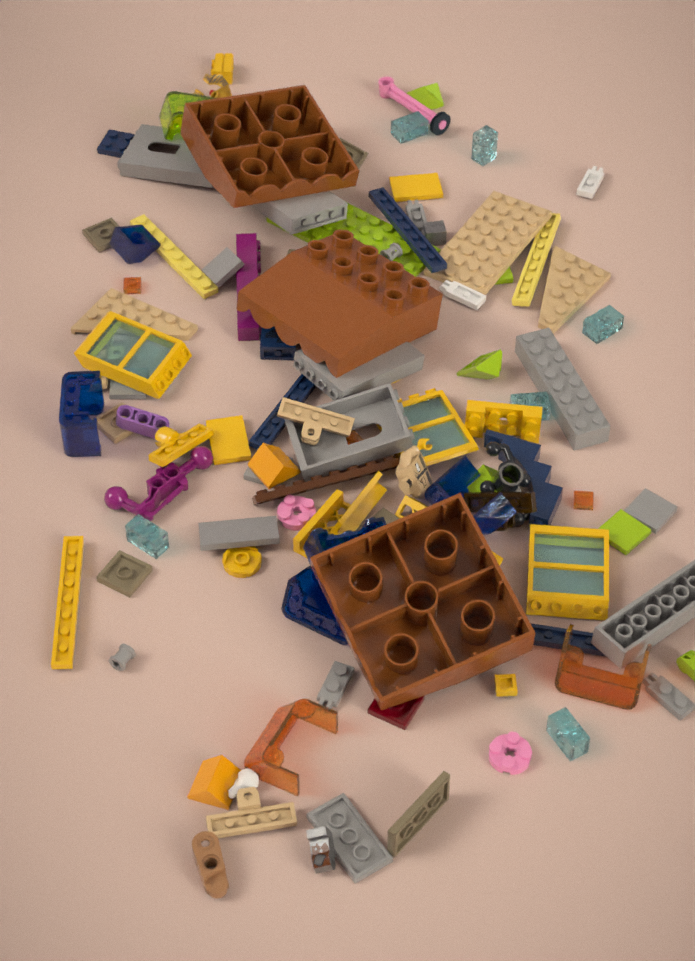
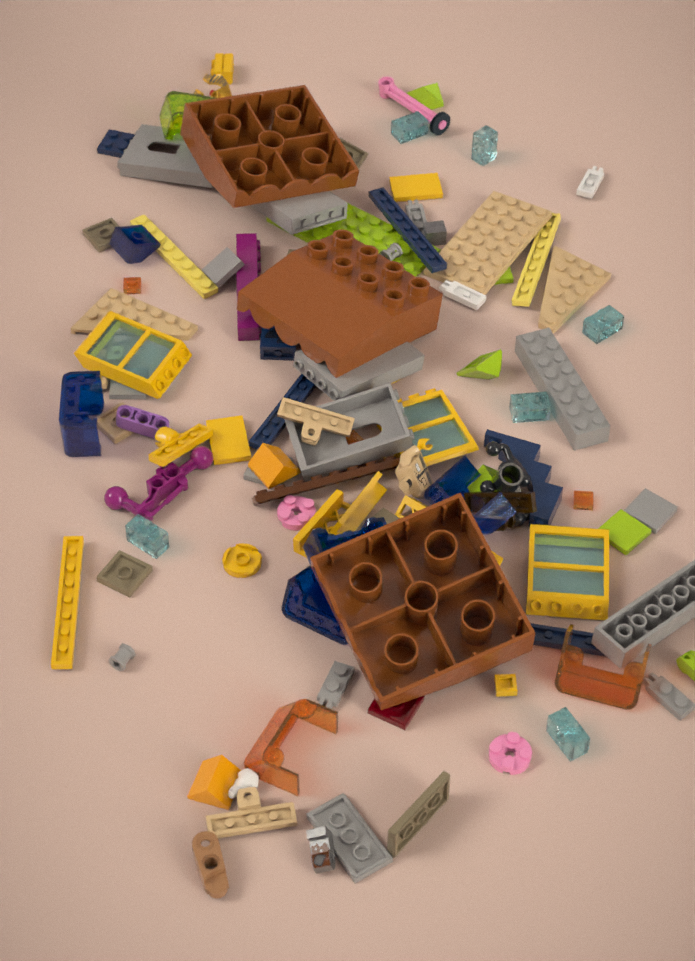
(238, 533): light grey tile -> none
(521, 419): yellow piece -> none

